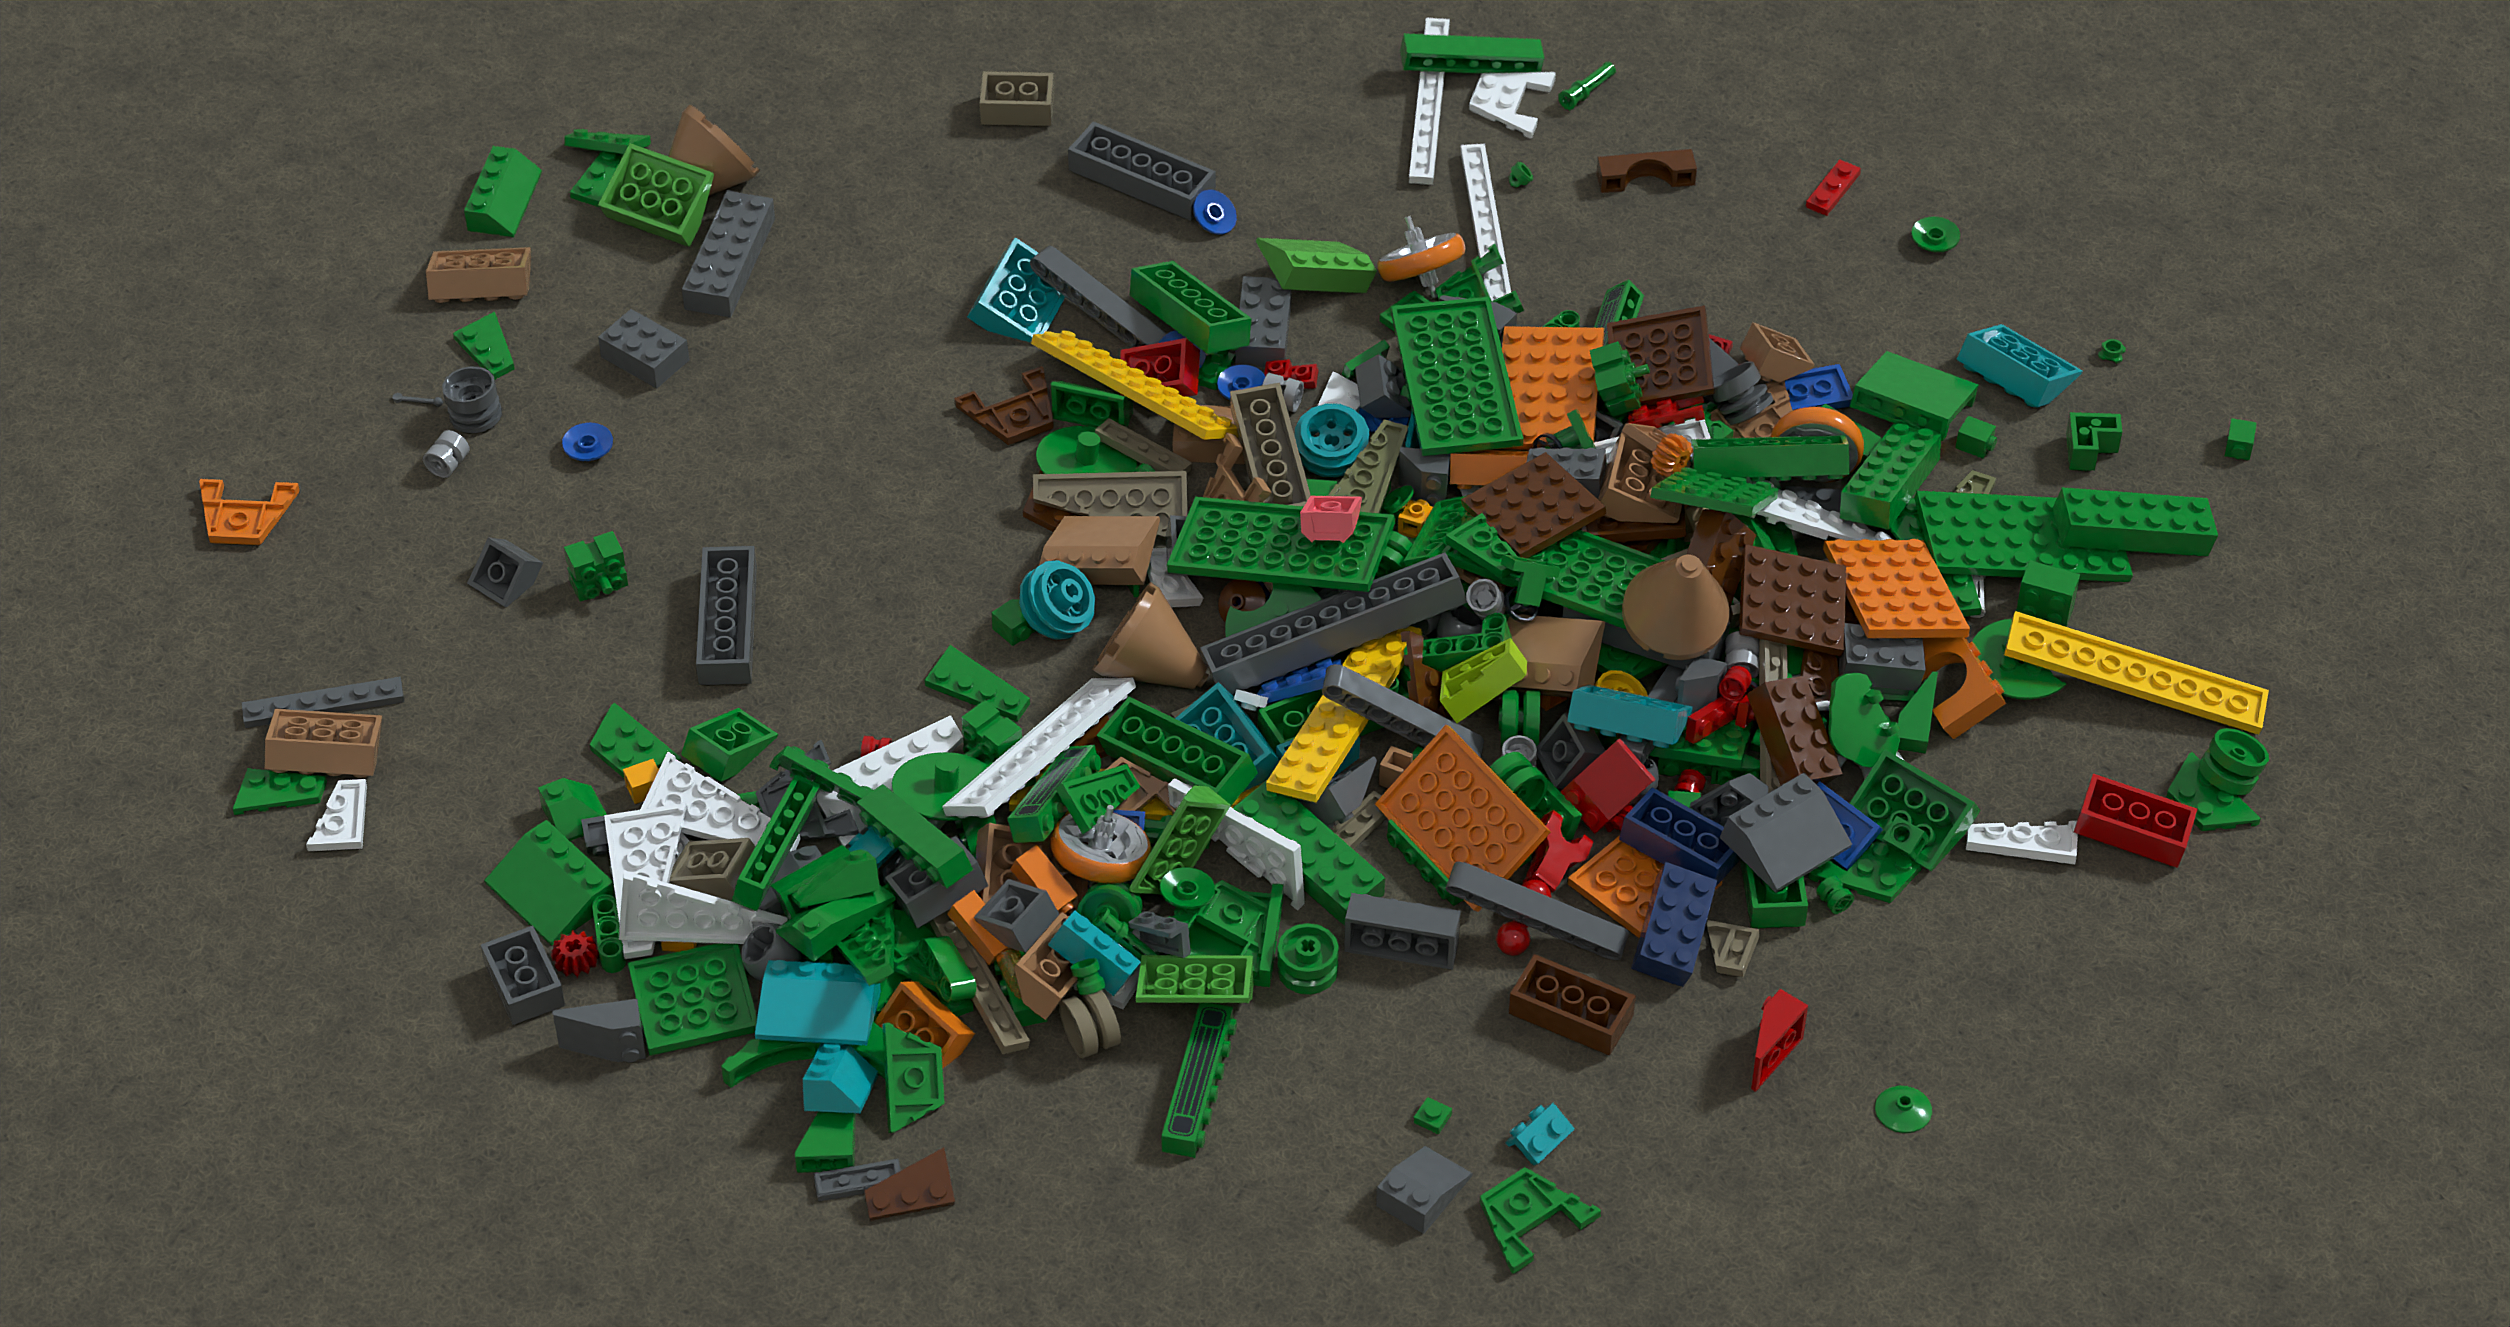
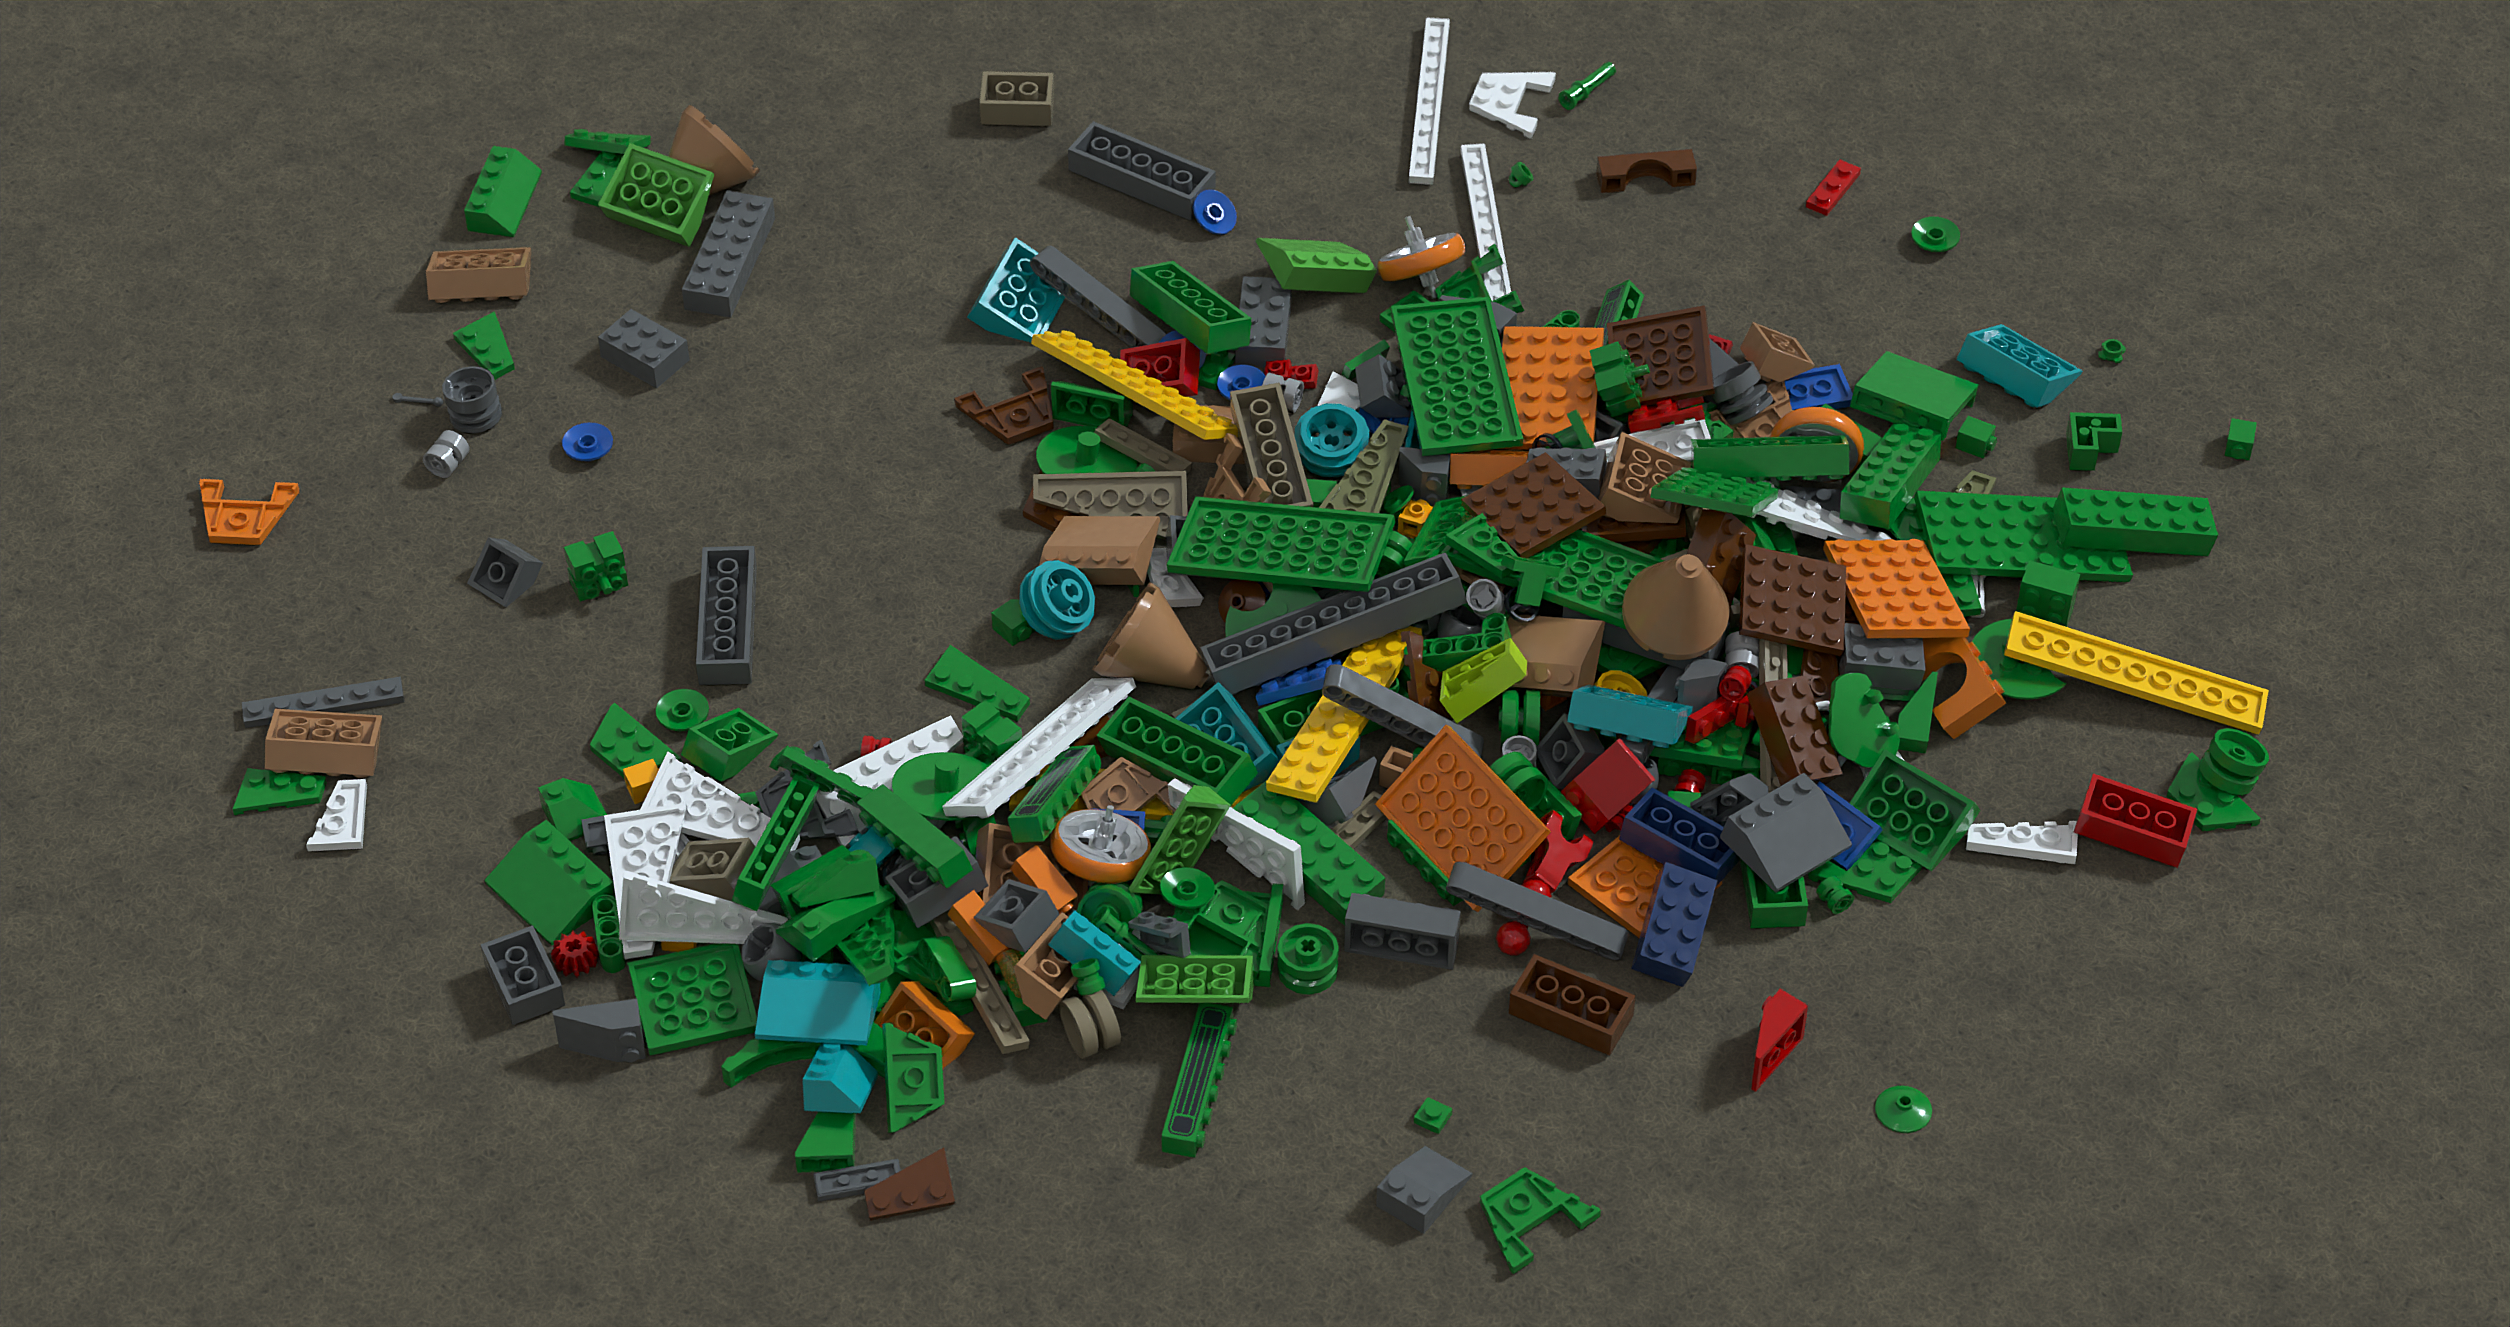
(679, 702): none -> green dish
(1090, 795): green wing -> none
(1250, 700): white plate -> none
(1330, 517): coral slope -> none
(1471, 54): green brick -> none
(1540, 1133): teal bracket -> none
(1645, 435): medium nougat tile -> none
(1671, 455): orange gear -> none
(1732, 947): dark tan wing -> none
(1915, 842): green brick -> none

